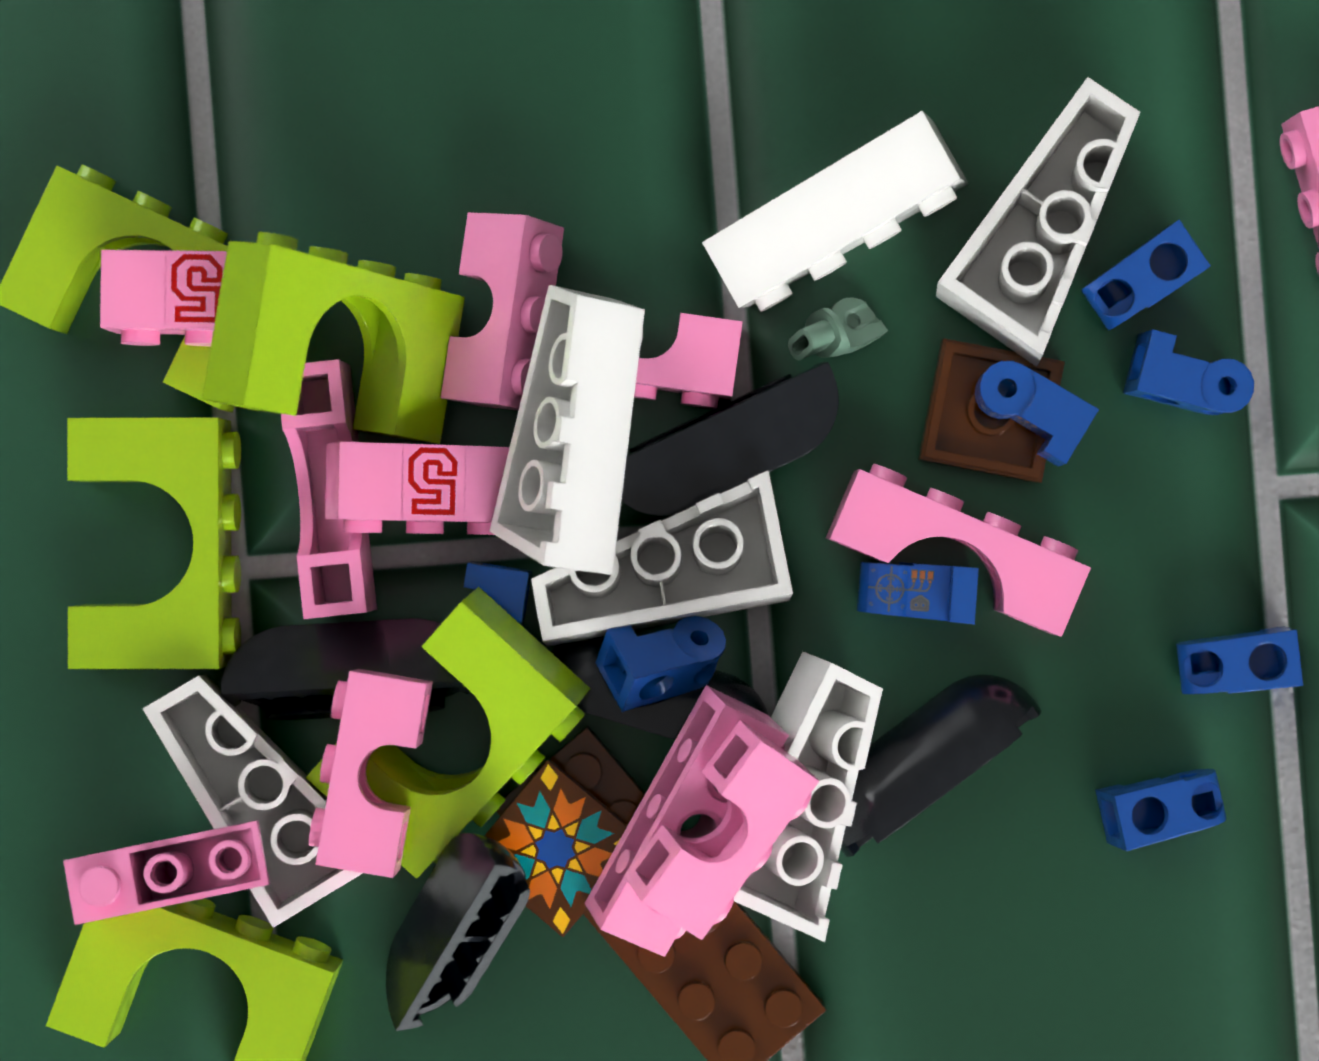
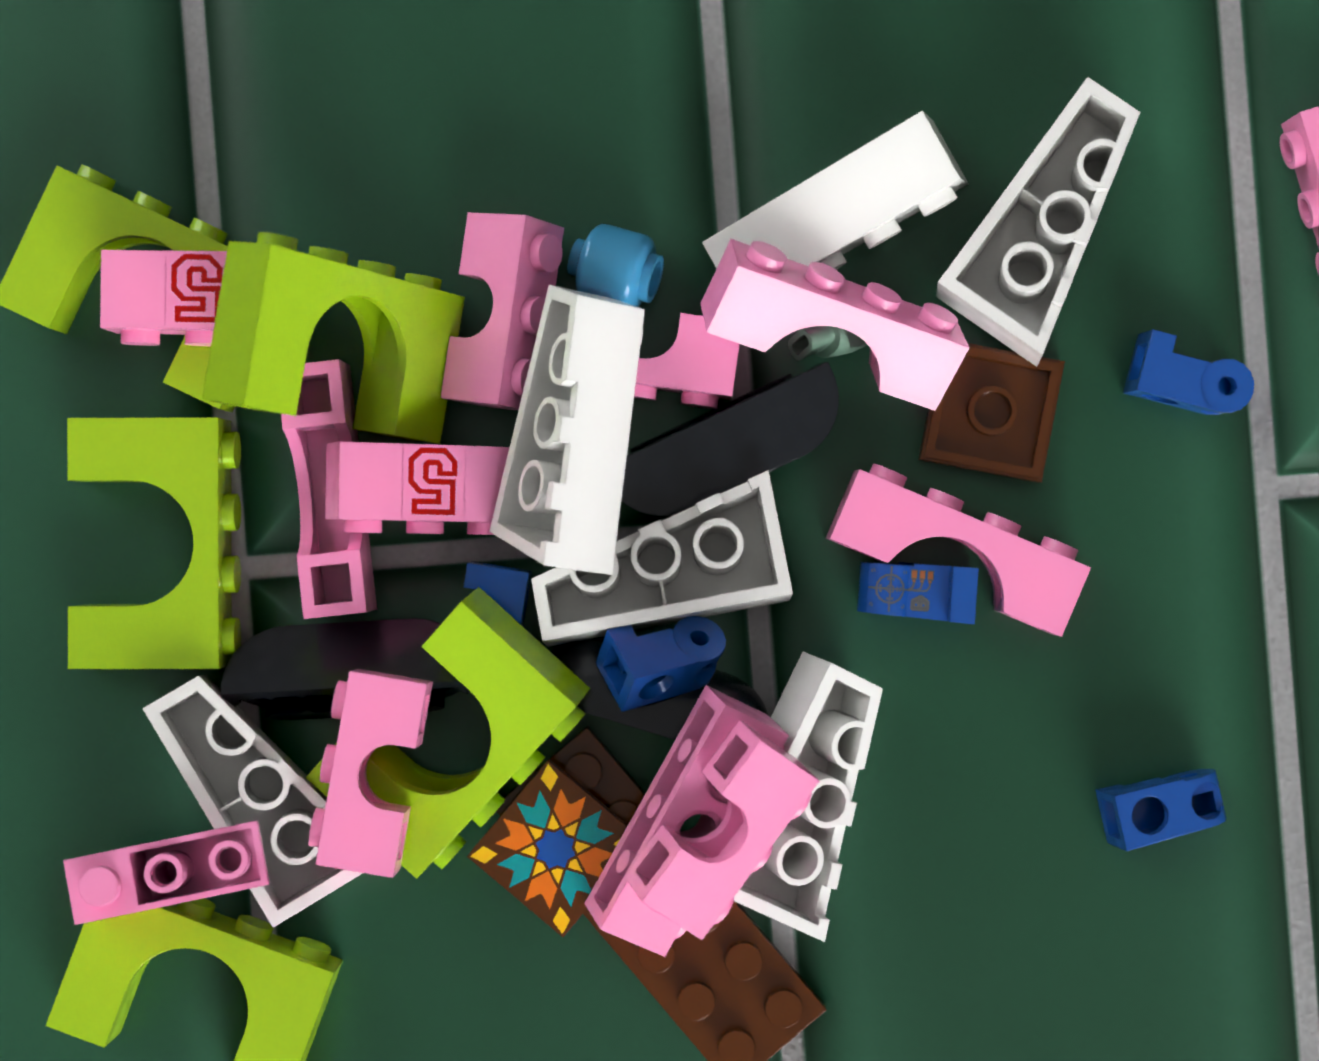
(454, 928): black brick -> none
(616, 265): none -> dark azure head
(765, 296): none -> arch
(934, 753): black brick -> none
(1037, 404): blue leg -> none
(1146, 275): blue leg -> none
(1241, 662): blue leg -> none

